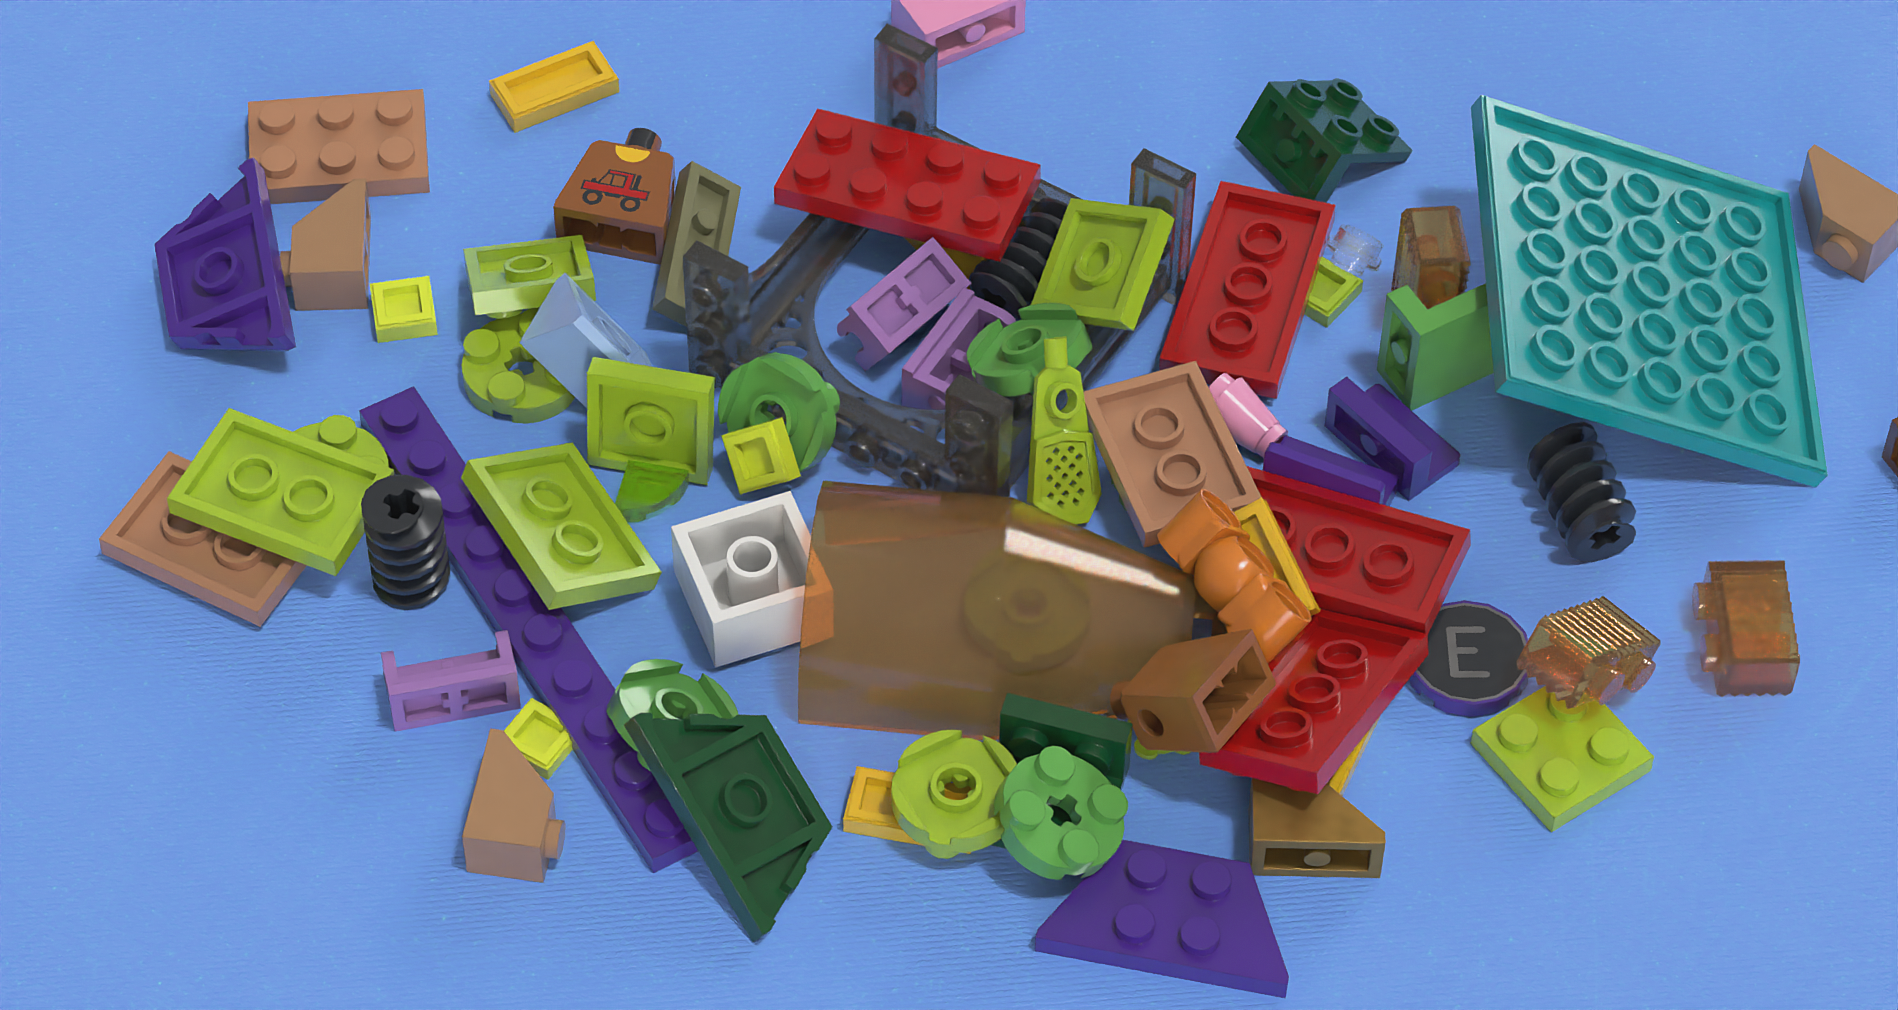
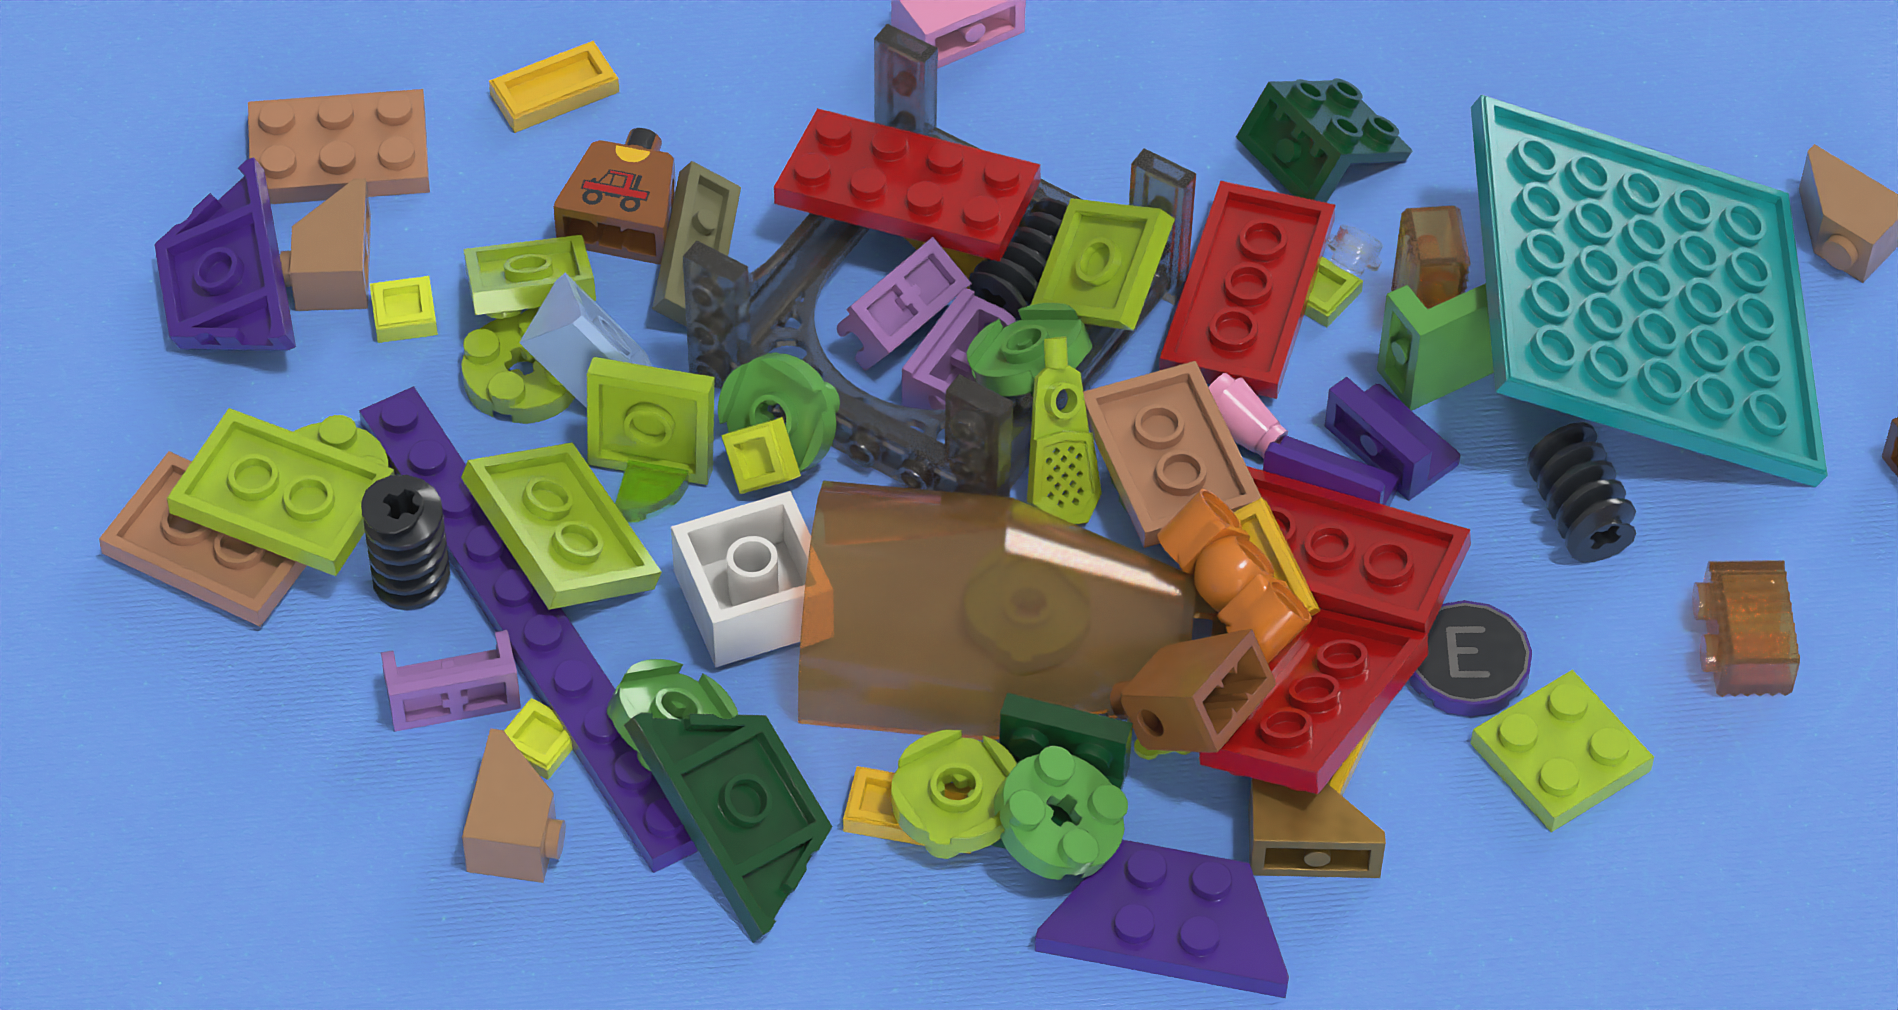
(1589, 653): clear orange brick -> none

